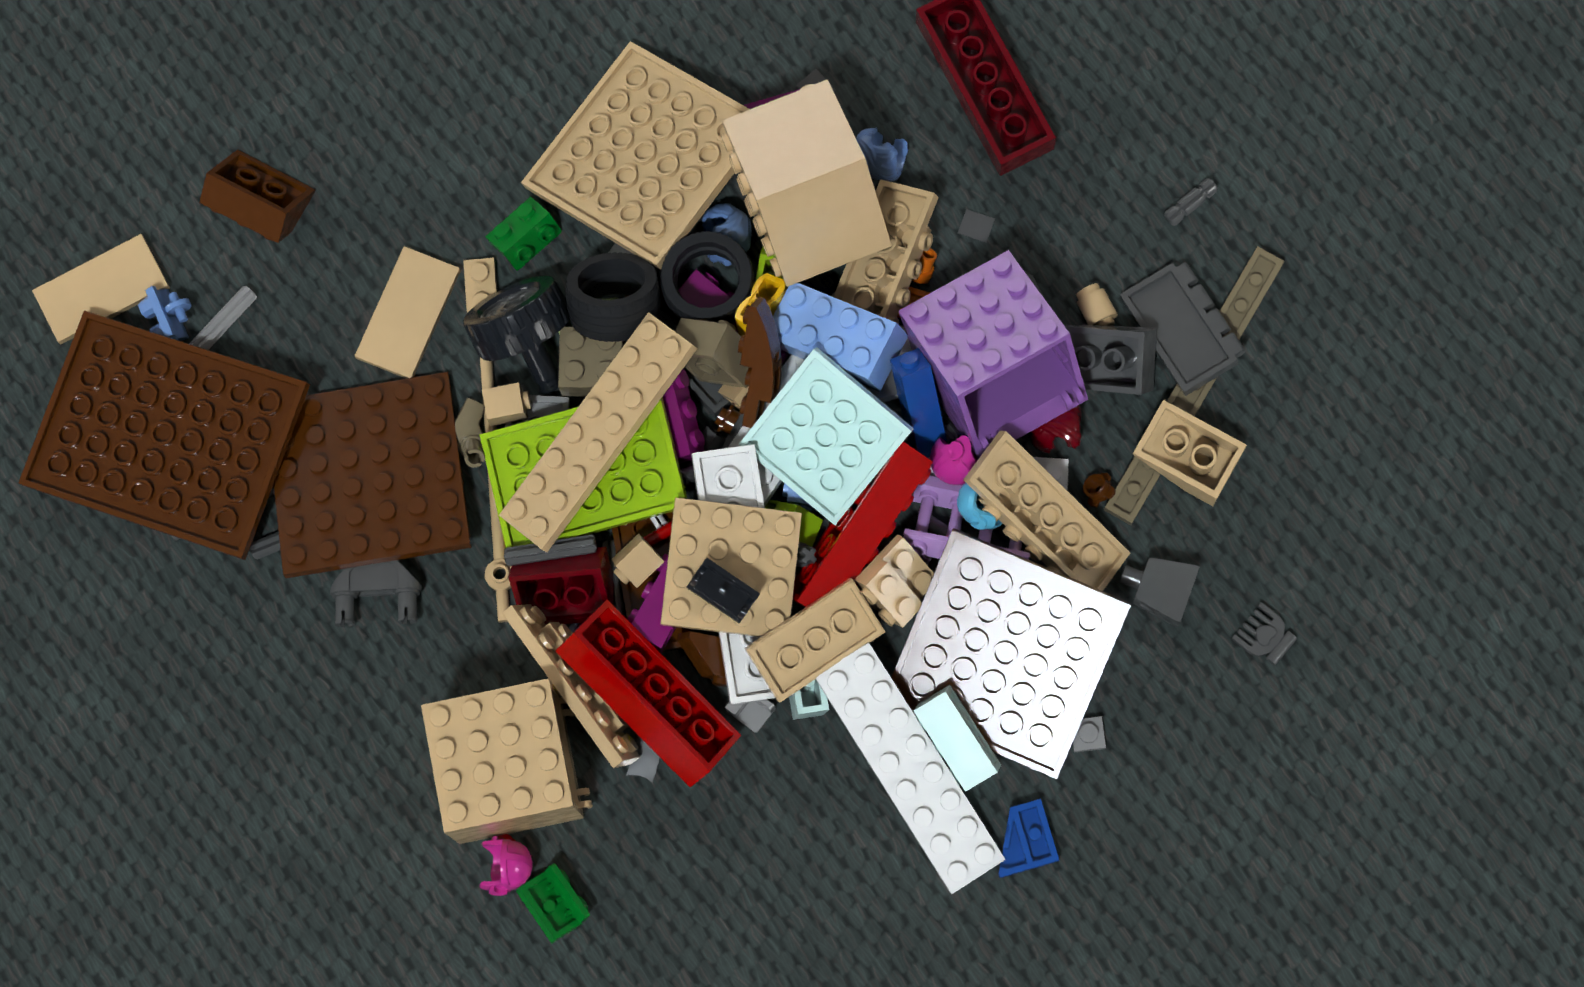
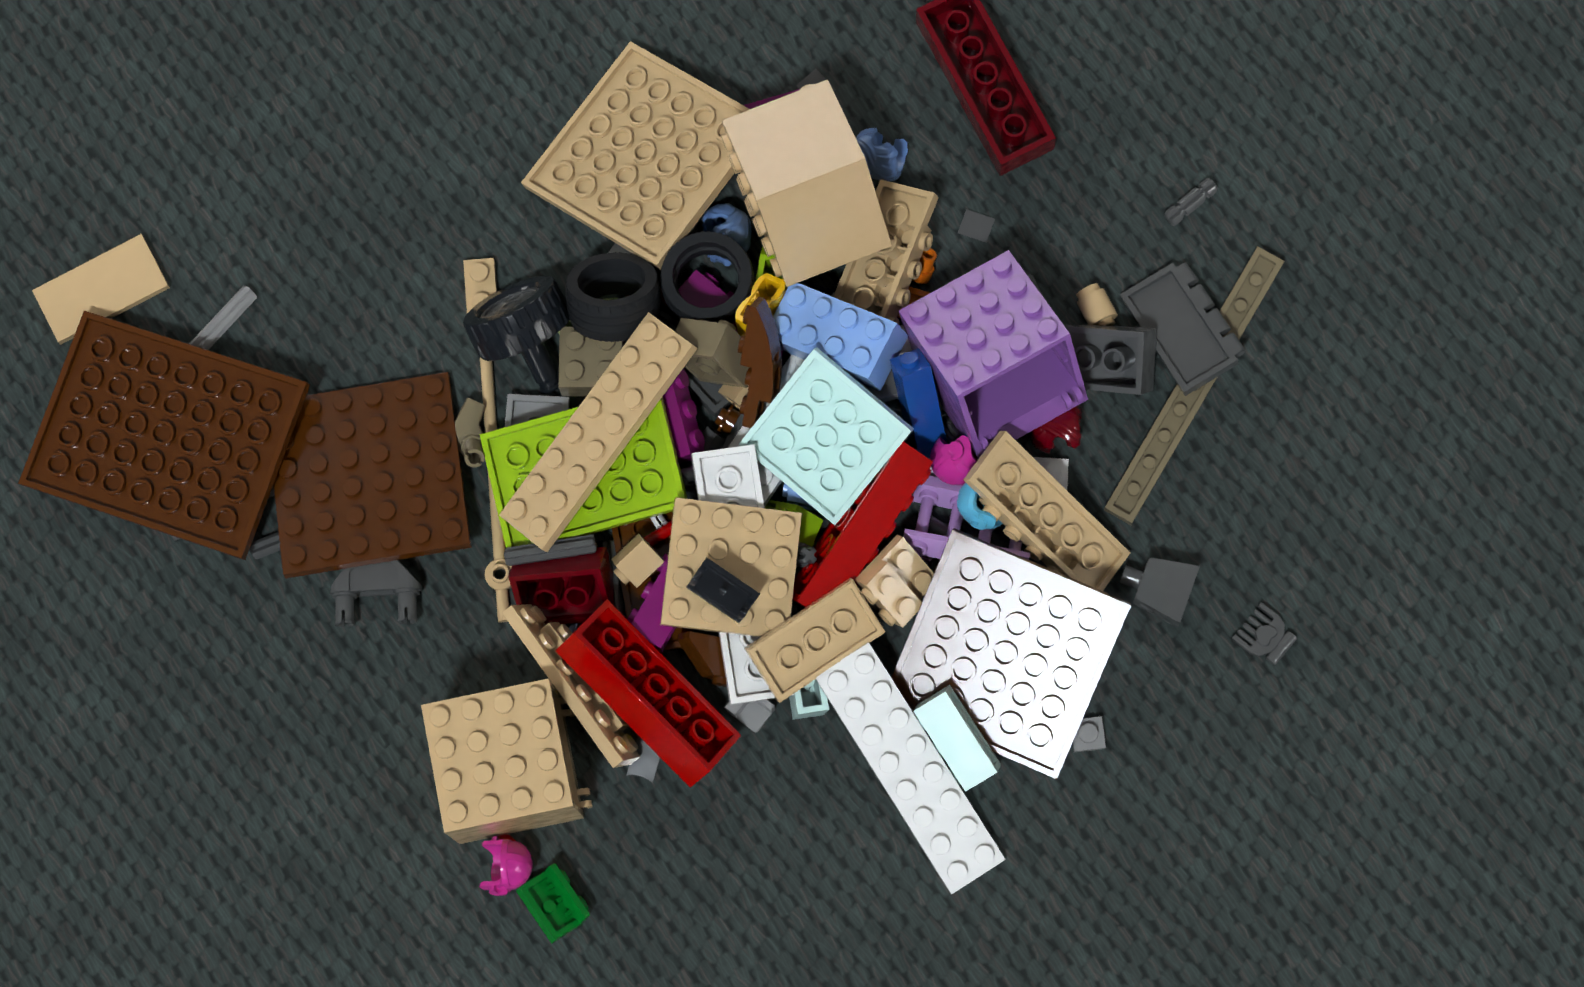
(168, 310): medium blue hips -> none
(255, 195): reddish brown slope -> none
(407, 313): tan tile -> none
(506, 404): tan brick -> none
(524, 233): green bracket -> none
(1027, 840): blue wing -> none
(1098, 488): reddish brown plate -> none
(1189, 452): tan slope -> none

